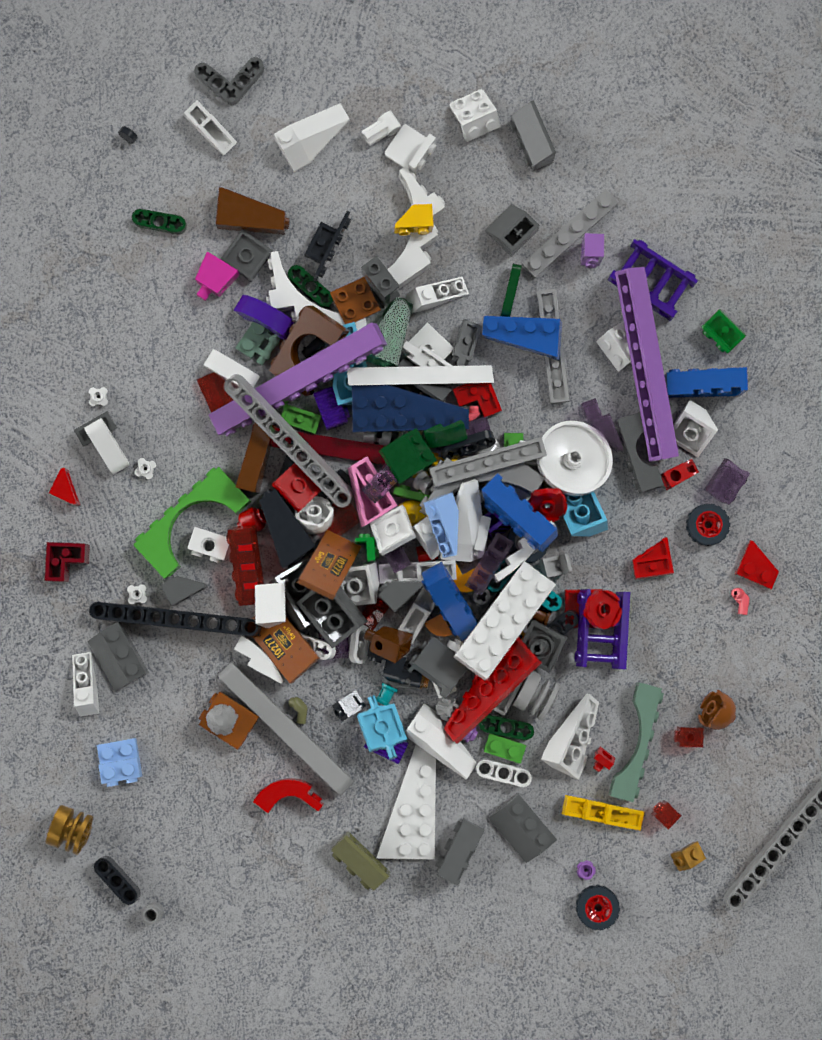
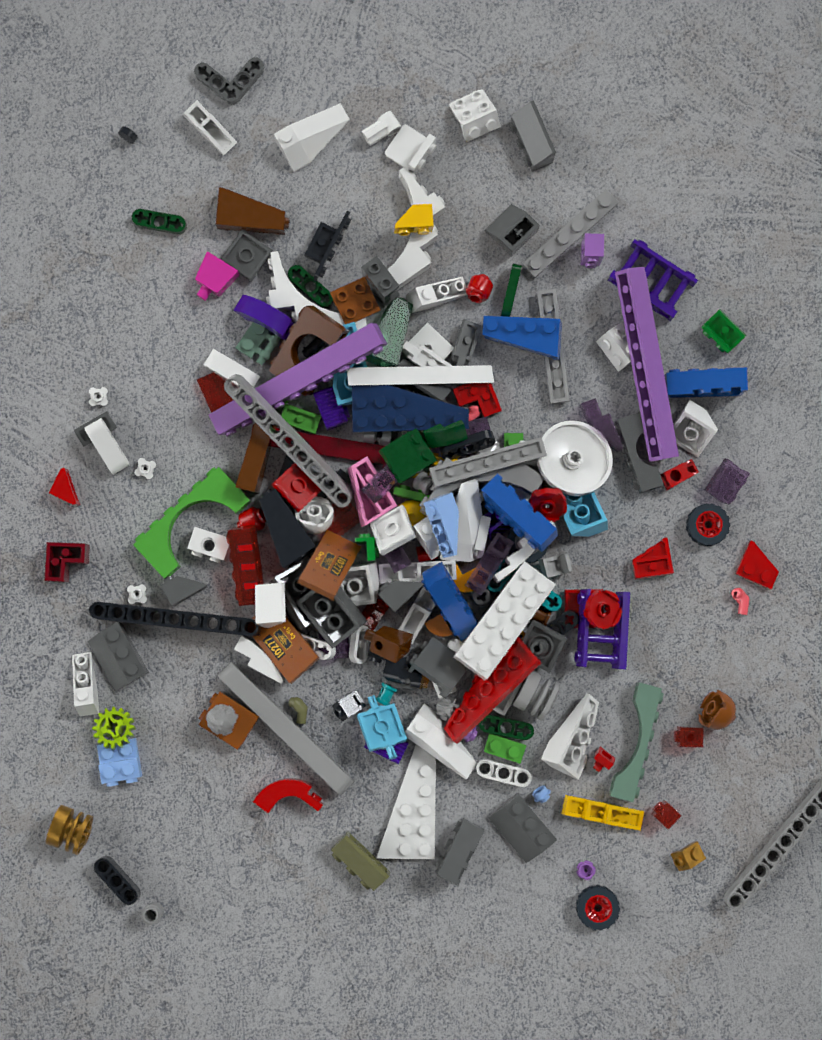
(106, 730): none -> lime gear
(479, 288): none -> red head
(541, 794): none -> light blue plate

